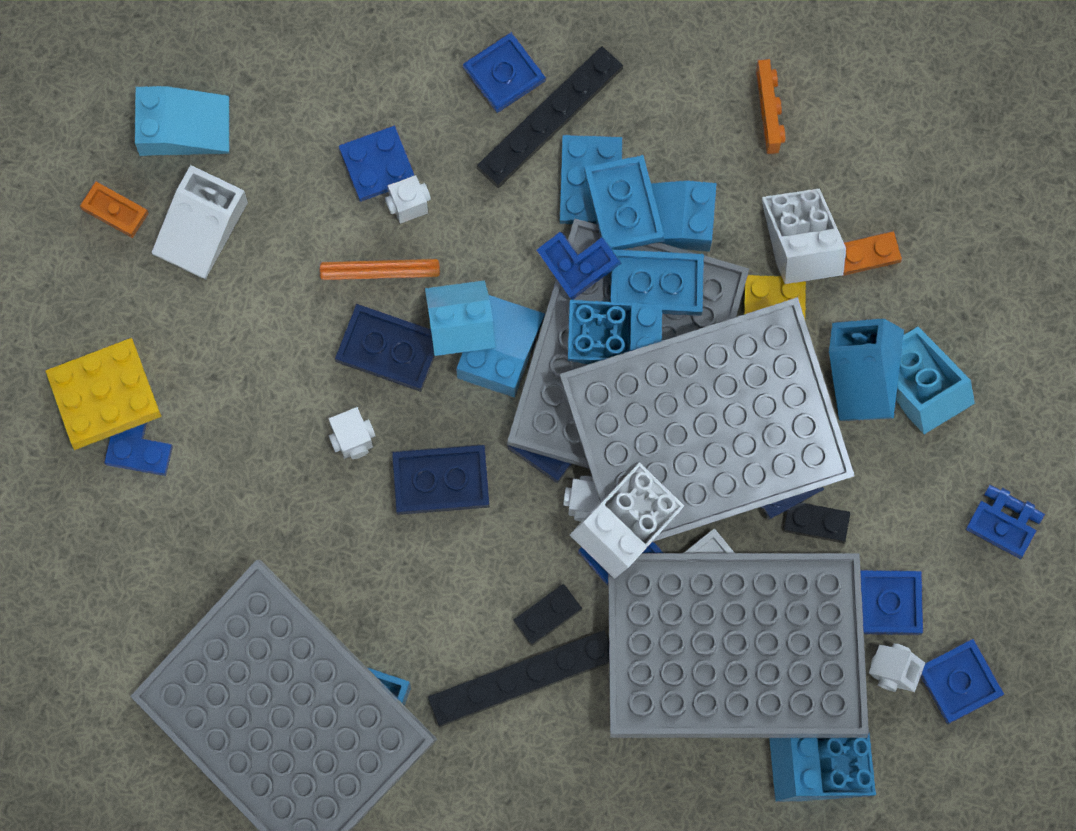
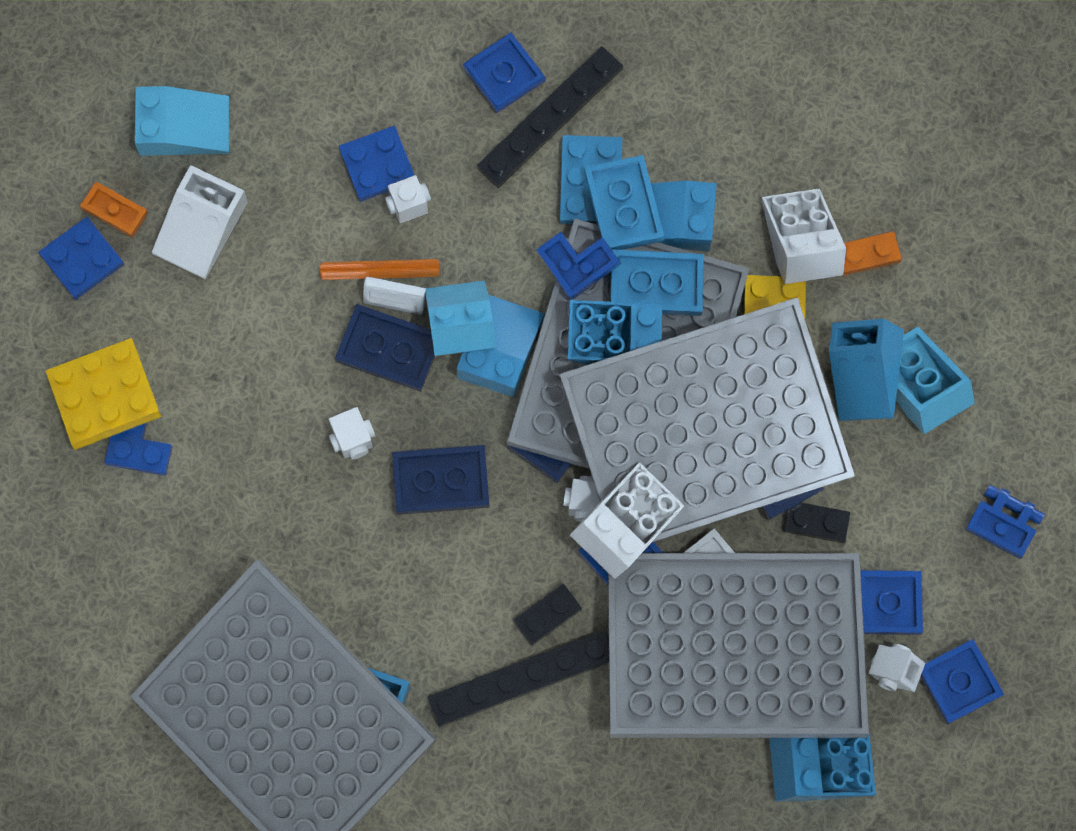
(81, 258): none -> blue plate
(394, 295): none -> white tile
(770, 106): orange plate -> none

